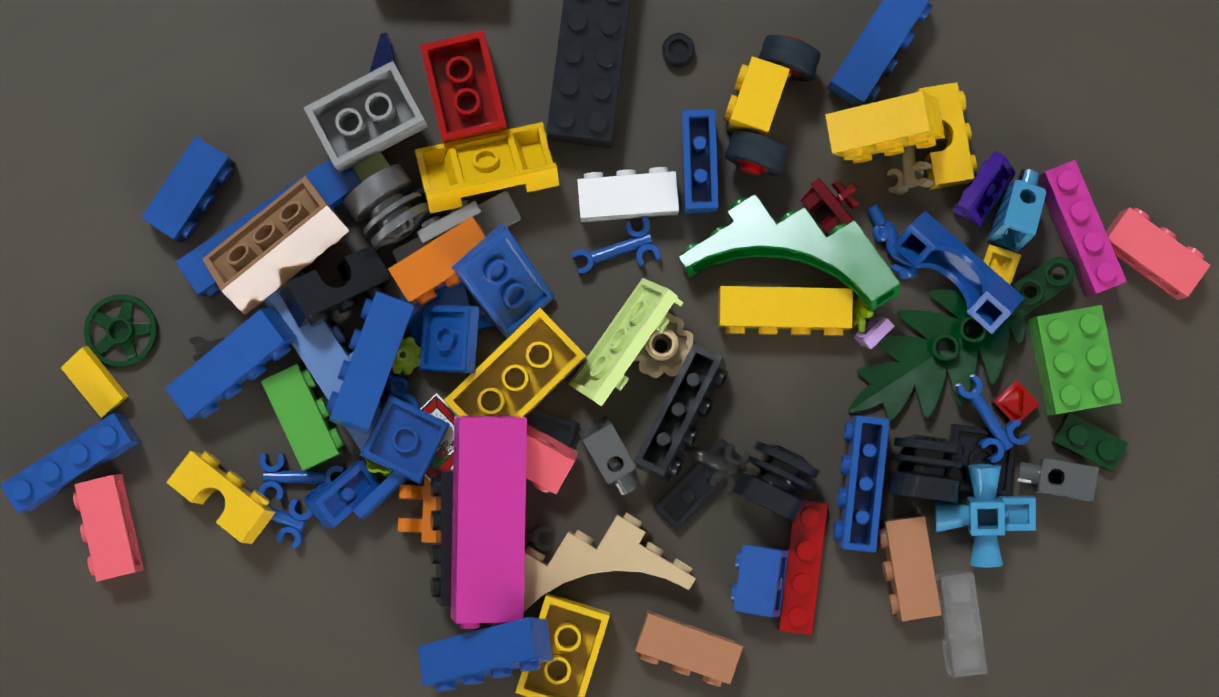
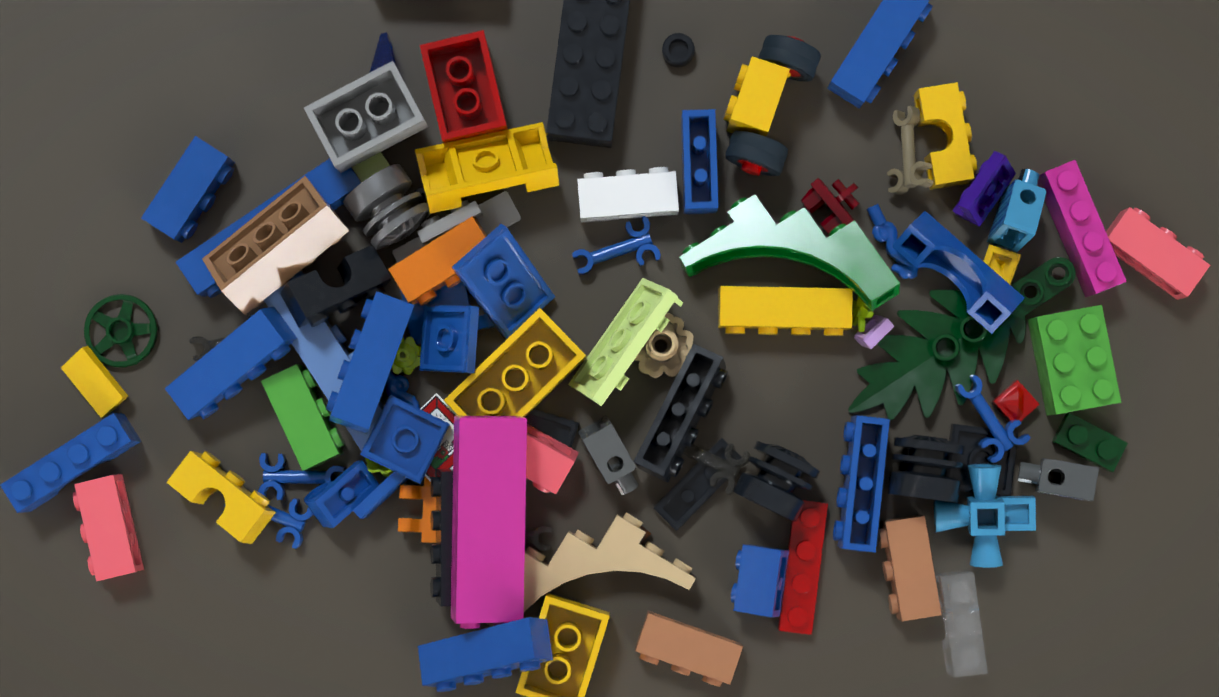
(885, 127): yellow brick -> none

